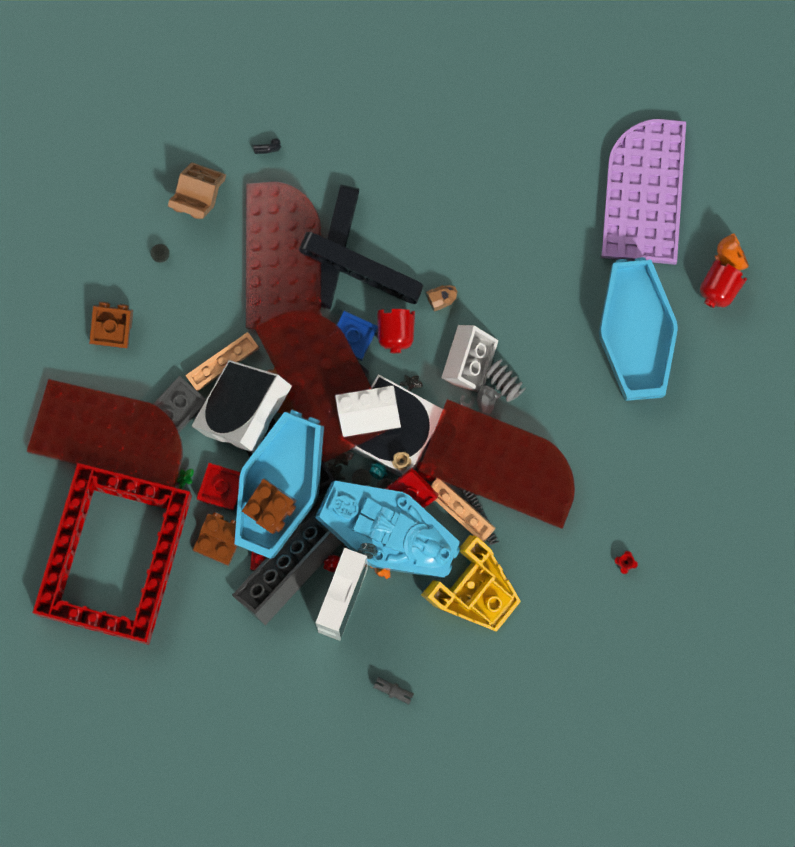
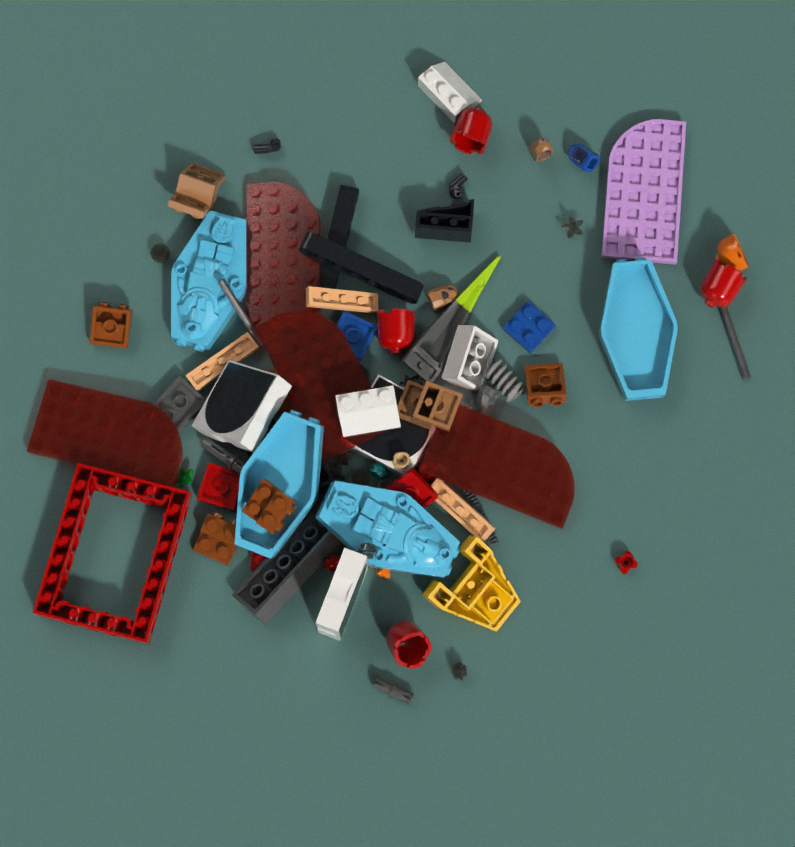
(197, 301): none -> medium azure container
(233, 462): none -> dark grey pin
(240, 311): none -> flat silver bar
(341, 299): none -> light nougat plate
(408, 644): none -> red cylinder
(429, 405): none -> medium nougat bracket
(432, 348): none -> dark grey plate
(446, 223): none -> black wedge
(447, 90): none -> white slope
(455, 186): none -> black arm
(459, 671): none -> clear smoke plate
(472, 131): none -> red cylinder
(529, 327): none -> blue plate
(541, 149): none -> medium nougat rock
(545, 384): none -> dark orange plate
(572, 227): none -> clear smoke plant
(583, 157): none -> blue rock
(735, 343): none -> flat silver bar

